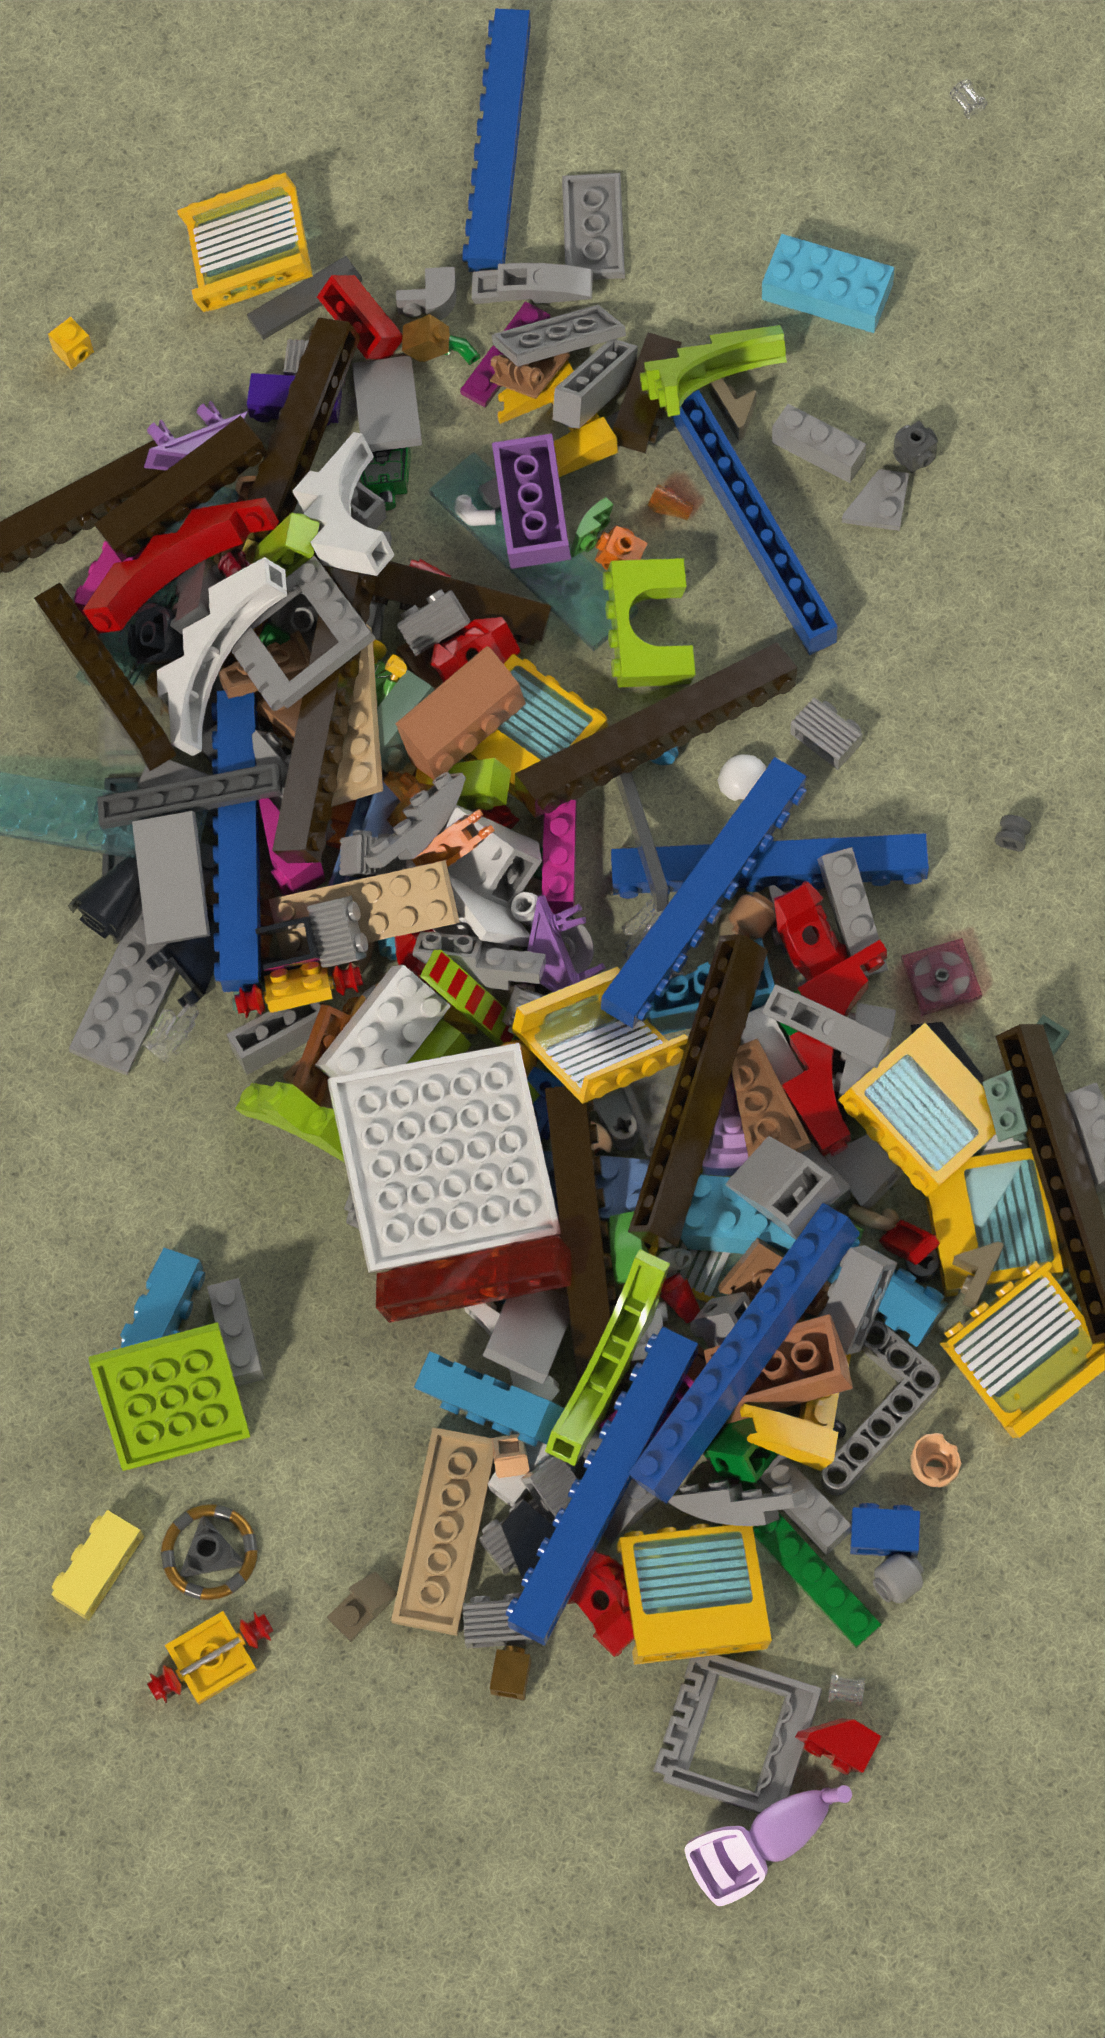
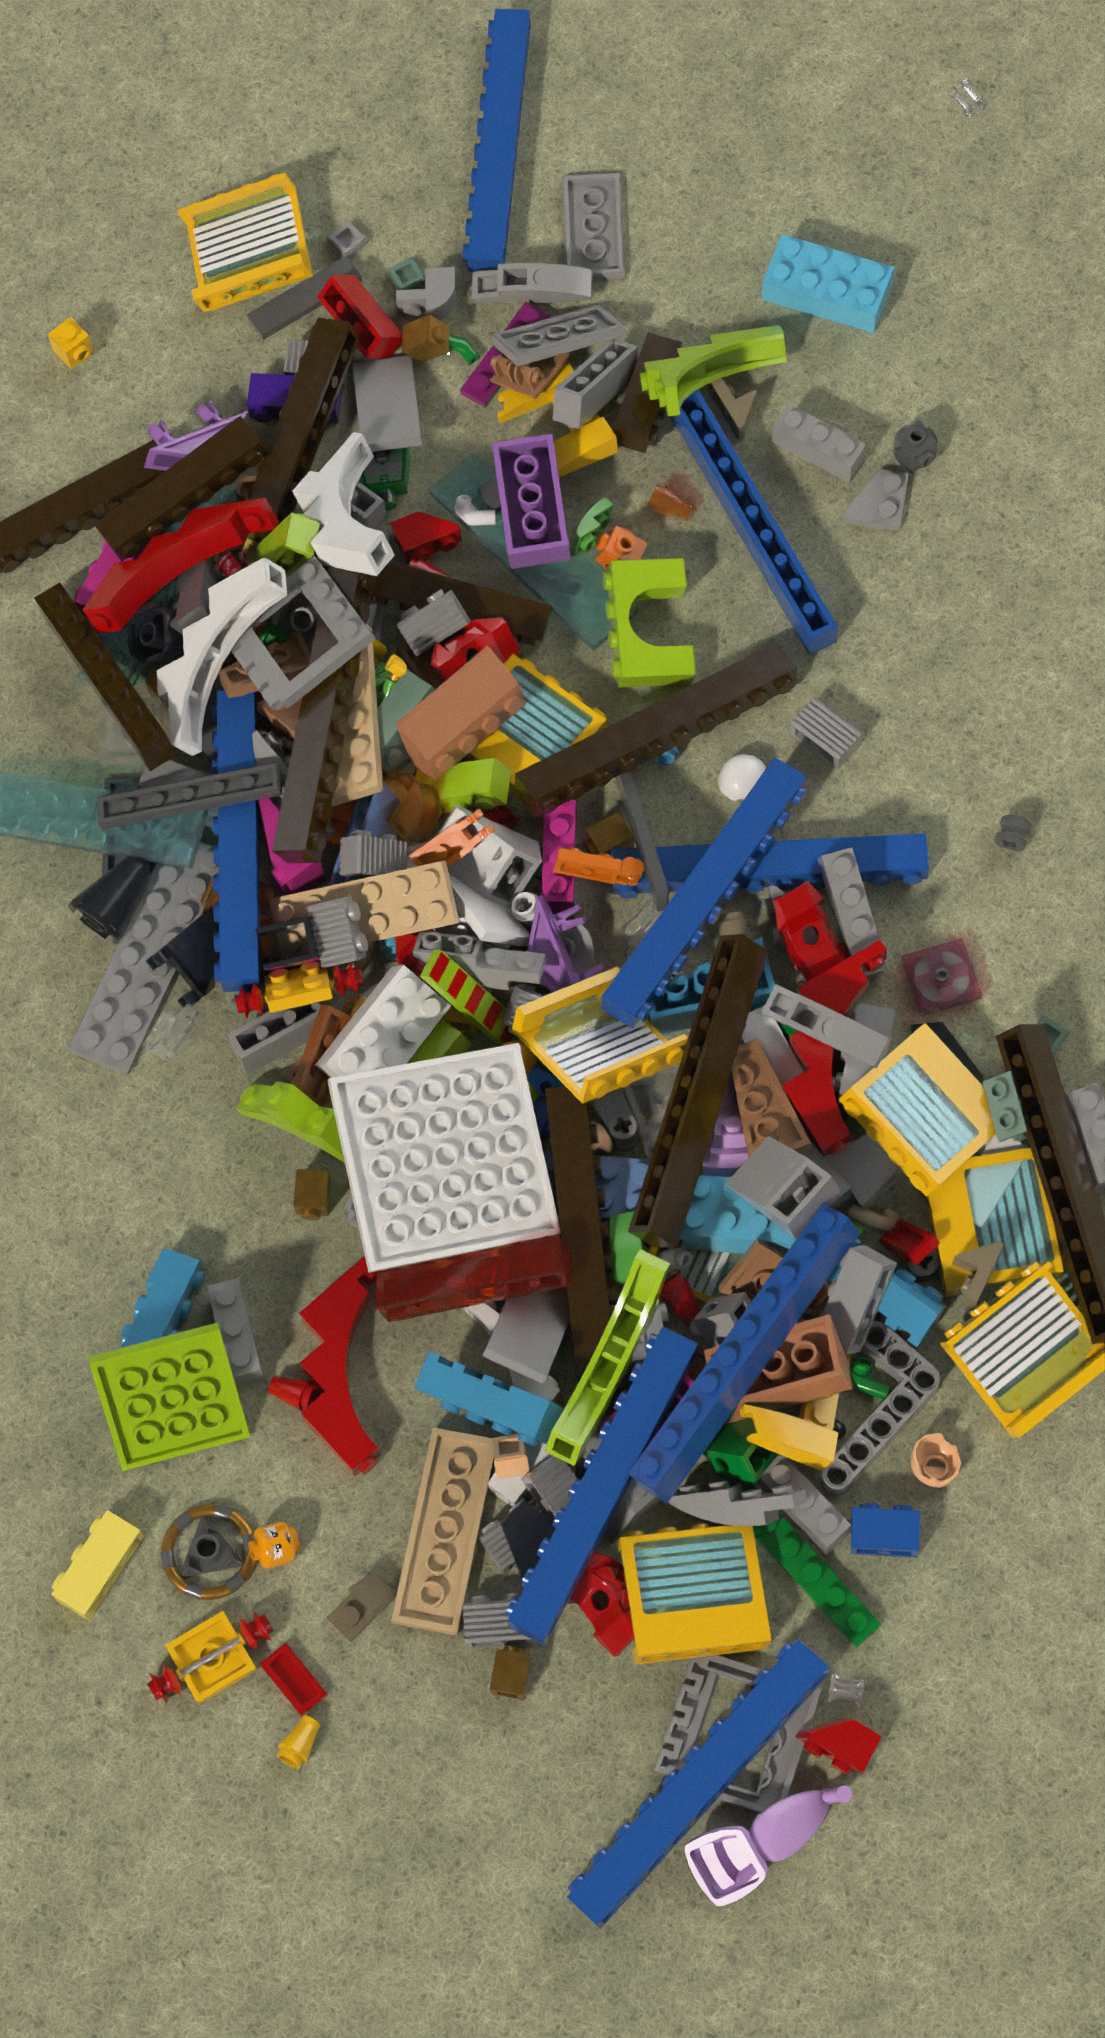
(171, 878): light grey tile -> none
(274, 1545): none -> light orange head
(293, 1679): none -> red tile
(294, 1391): none -> red cone
(297, 1745): none -> yellow cone
(312, 1193): none -> pearl gold brick
(334, 1321): none -> red arch
(347, 239): none -> light grey tile
(406, 275): none -> sand green tile
(423, 534): none -> red slope
(426, 818): light grey slope -> none
(598, 867): none -> orange hinge
(608, 835): none -> pearl gold brick
(698, 1783): none -> blue brick
(752, 915): medium nougat head -> none
(865, 1381): none -> green arm
(898, 1578): light grey head -> none

